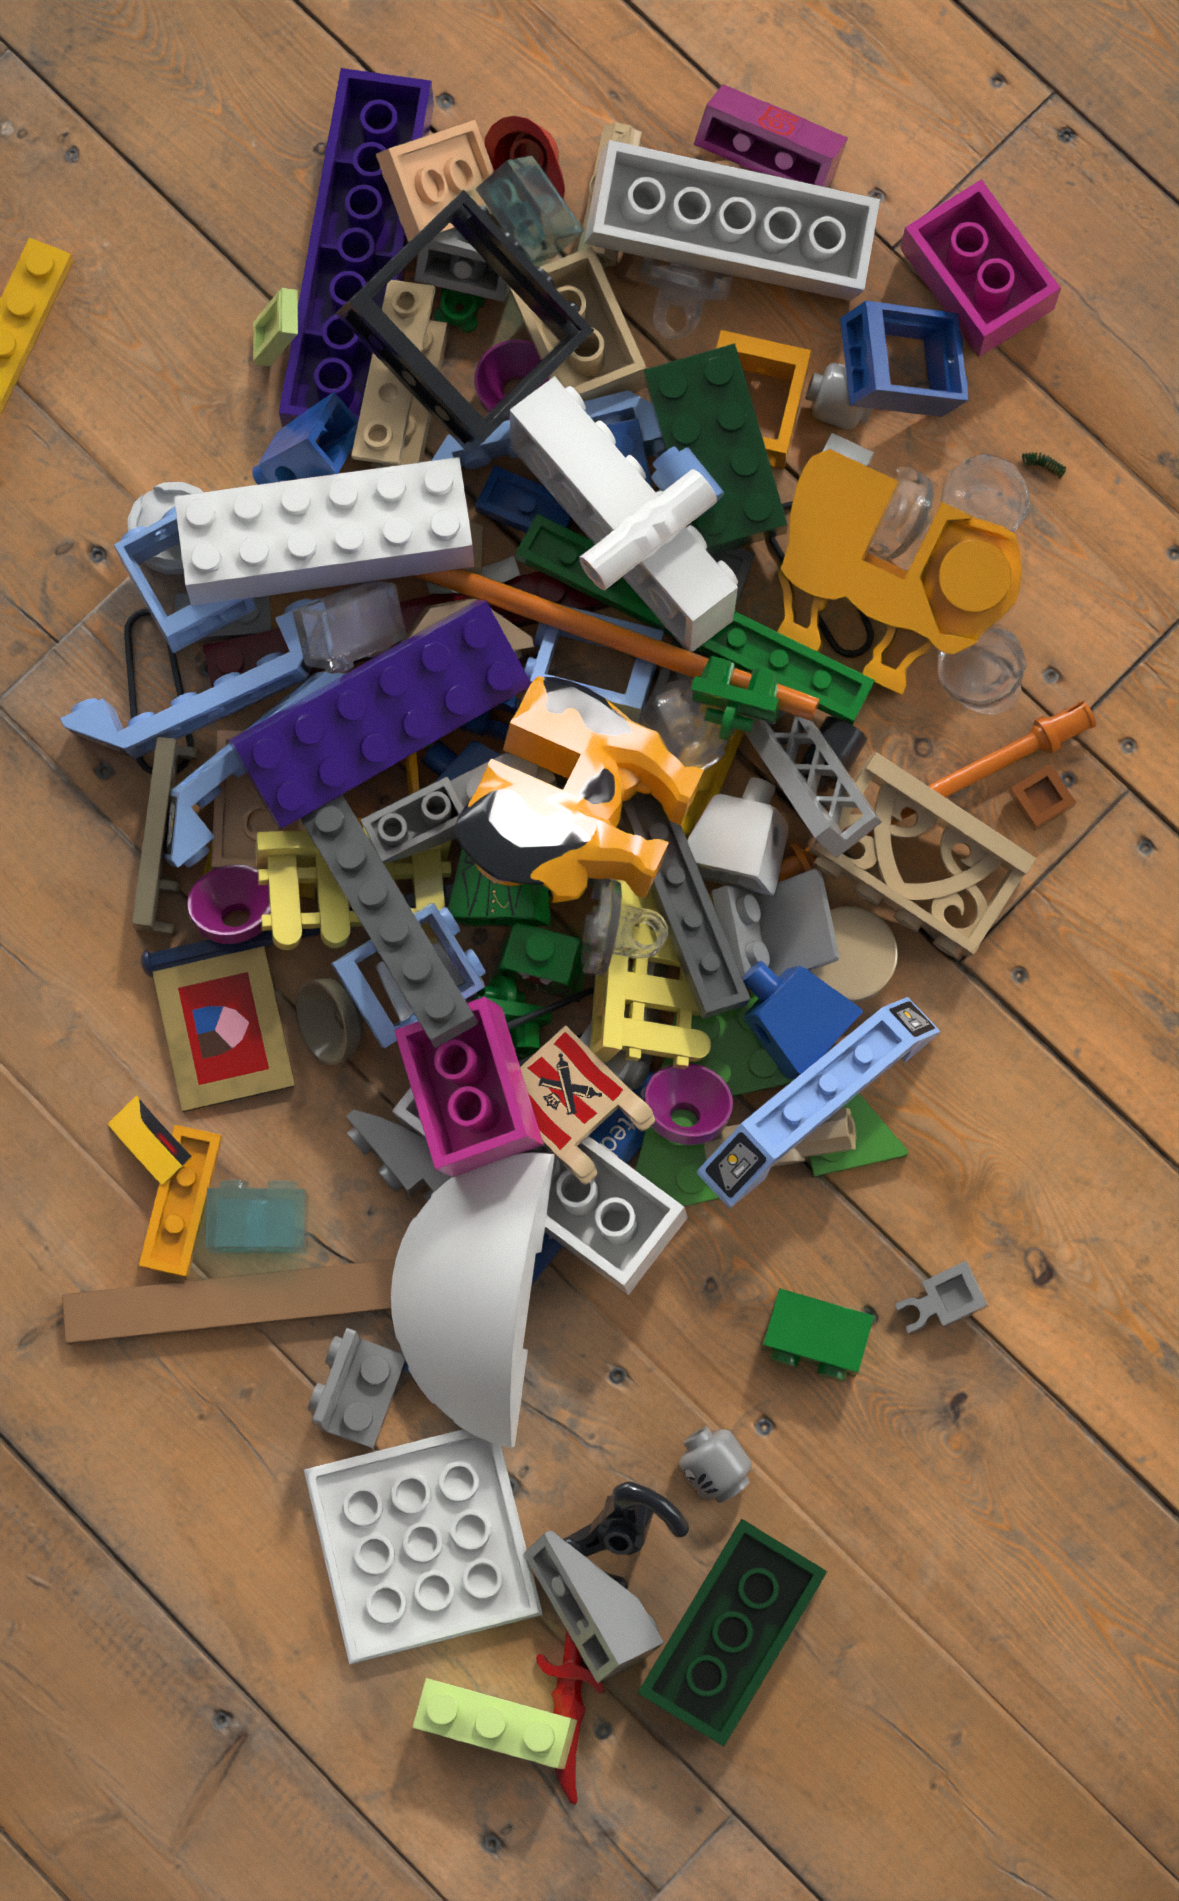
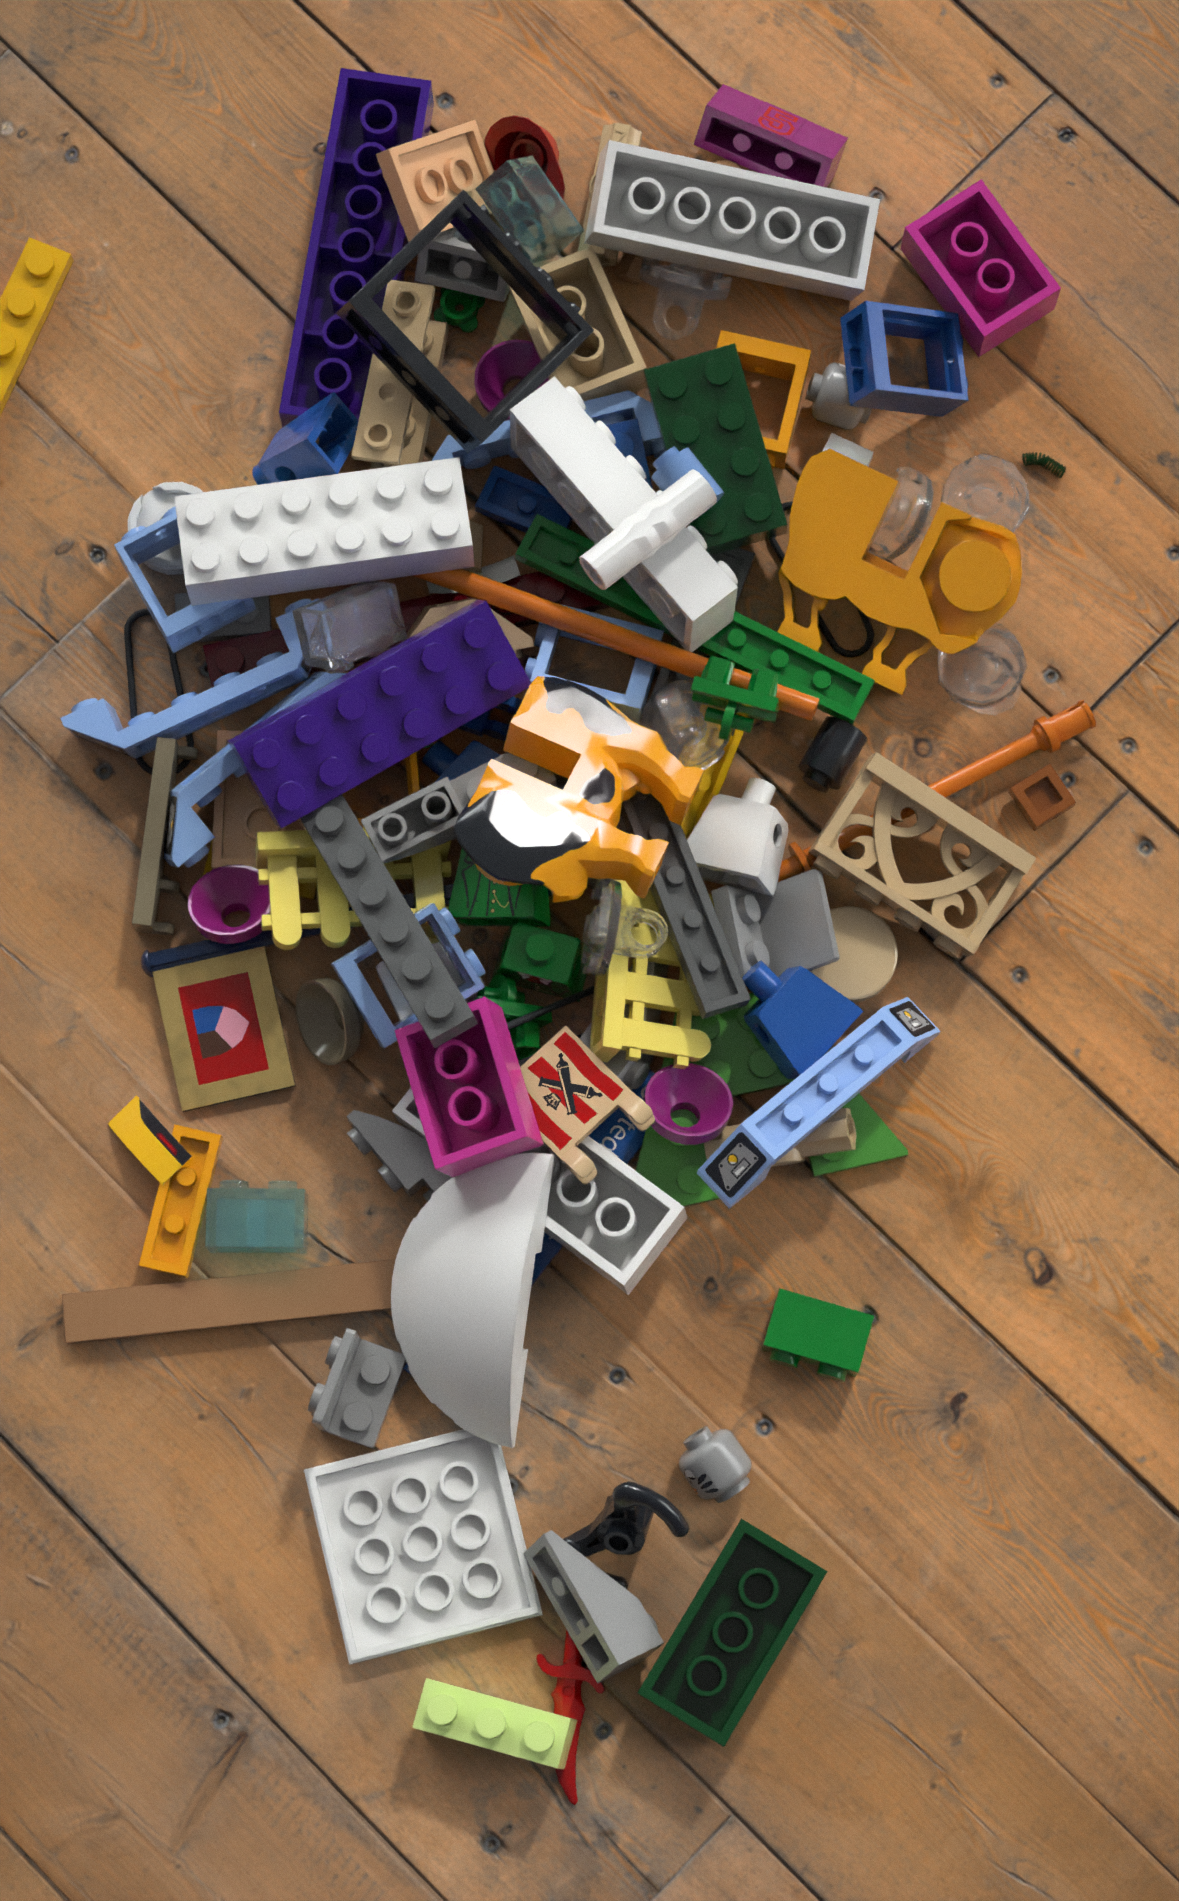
(275, 327): yellowish green tile -> none
(803, 792): light grey fence -> none
(950, 1295): light grey plate -> none

